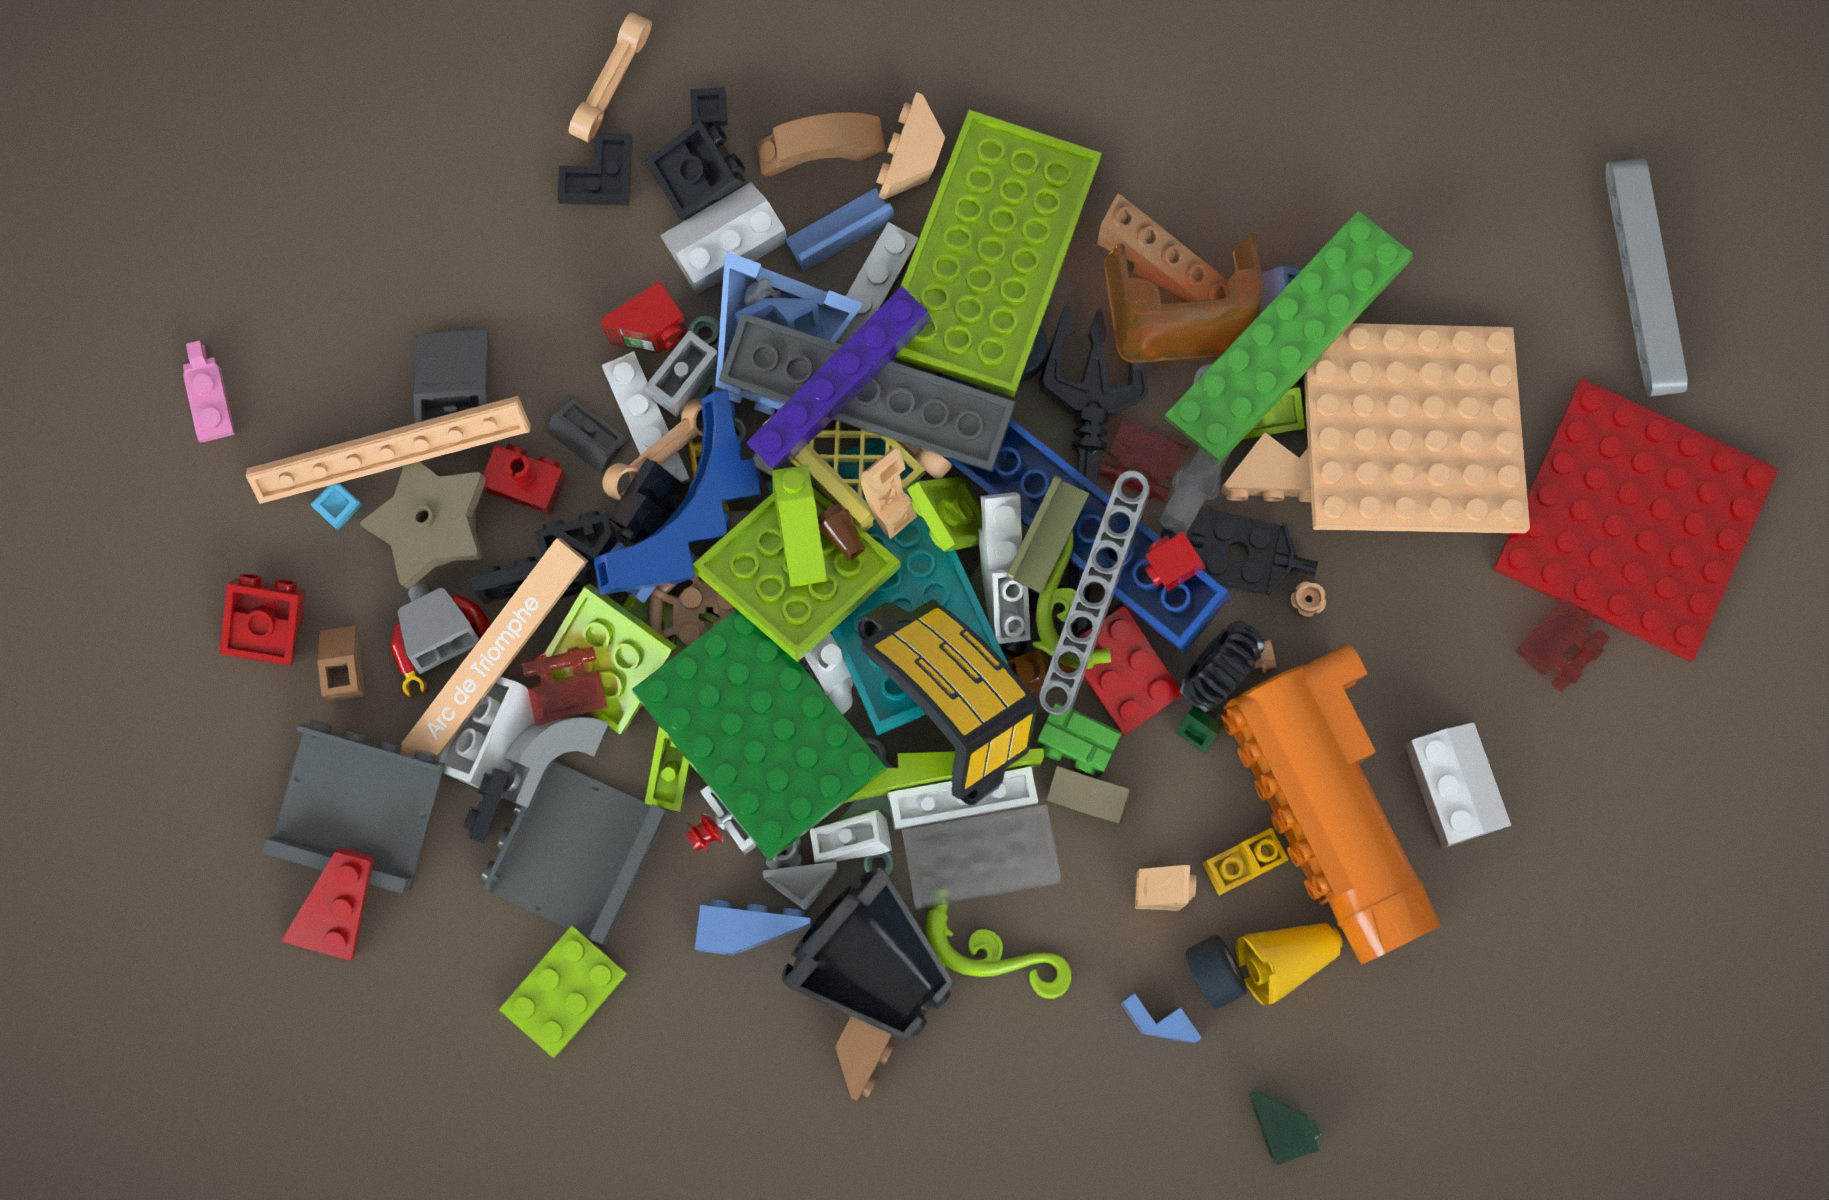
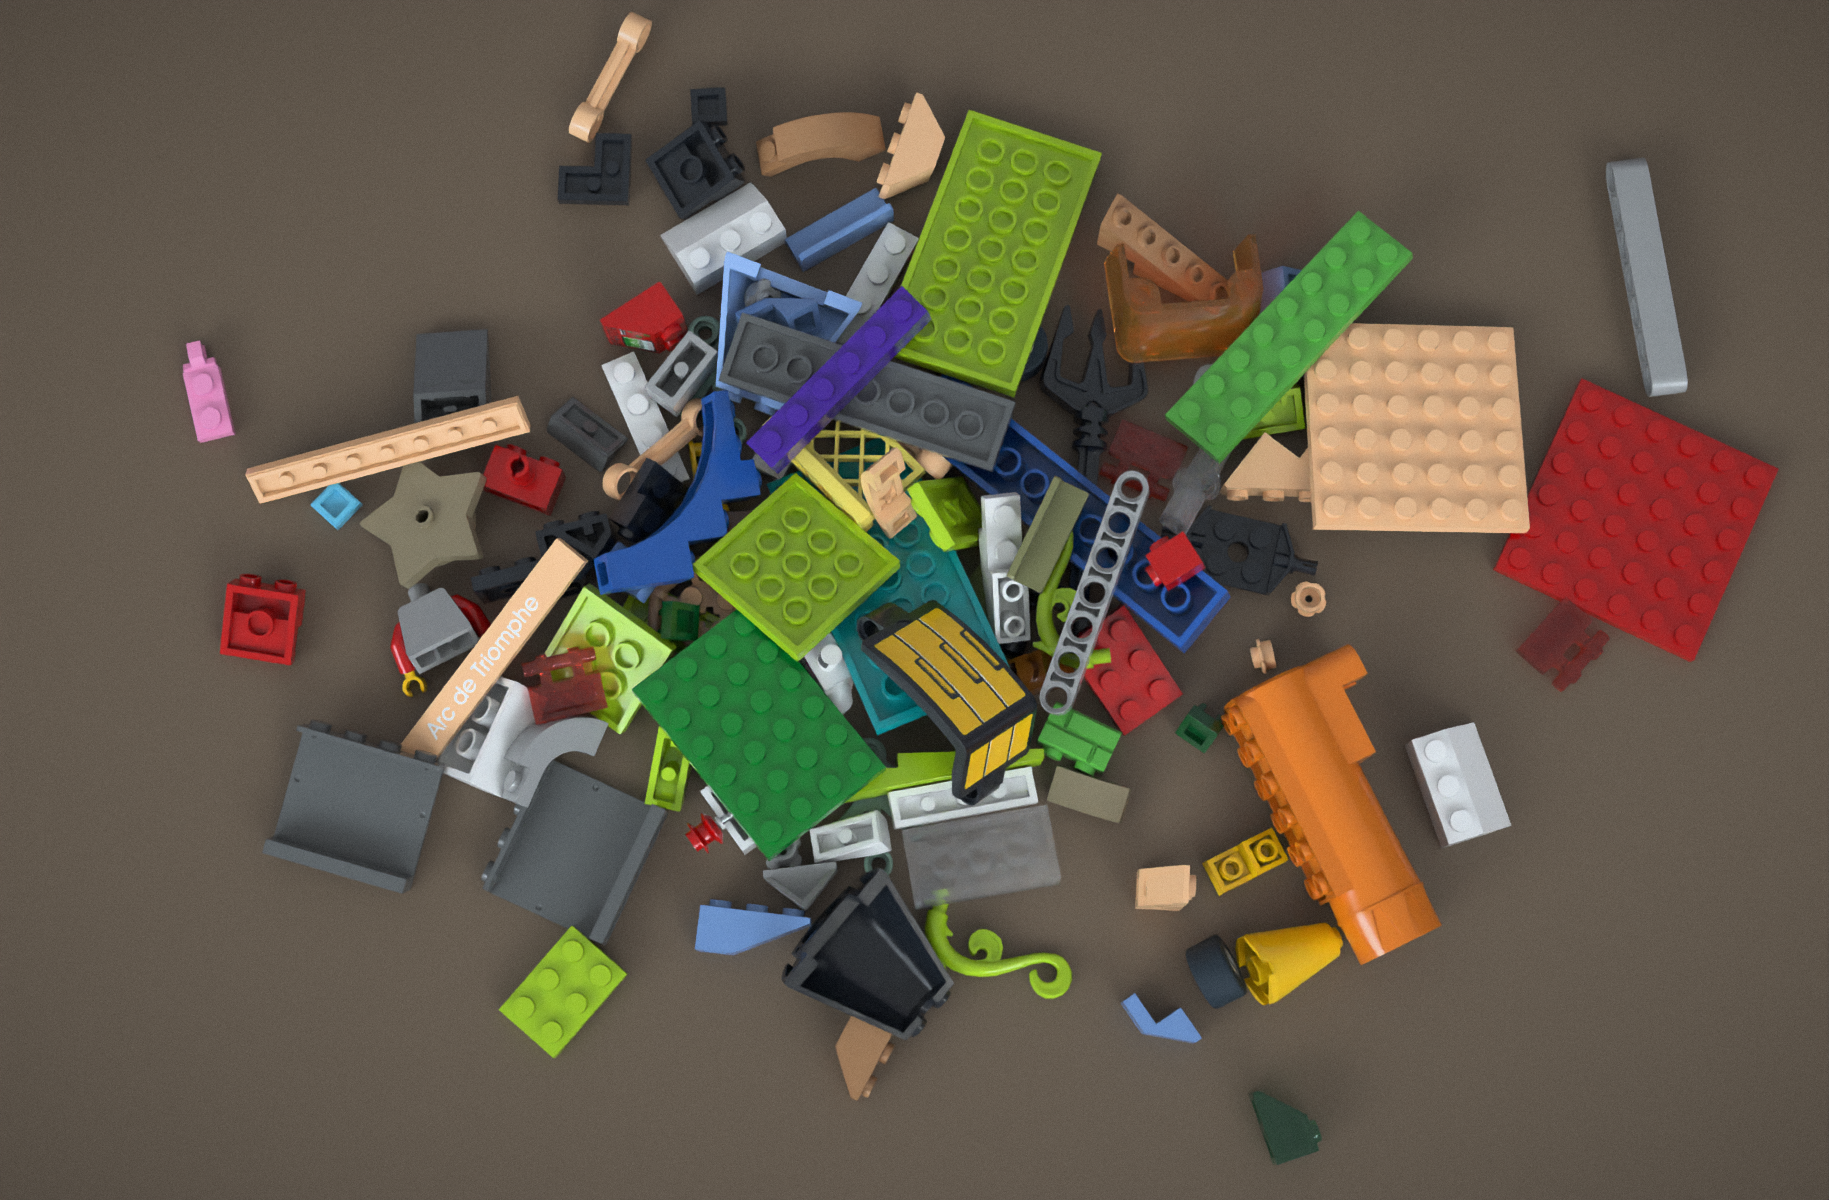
(335, 907): red wing -> none
(340, 664): medium nougat slope -> none
(480, 818): black plate -> none
(679, 621): none -> dark green tile
(799, 525): lime slope -> none
(840, 530): reddish brown cone -> none
(1222, 666): black gear -> none

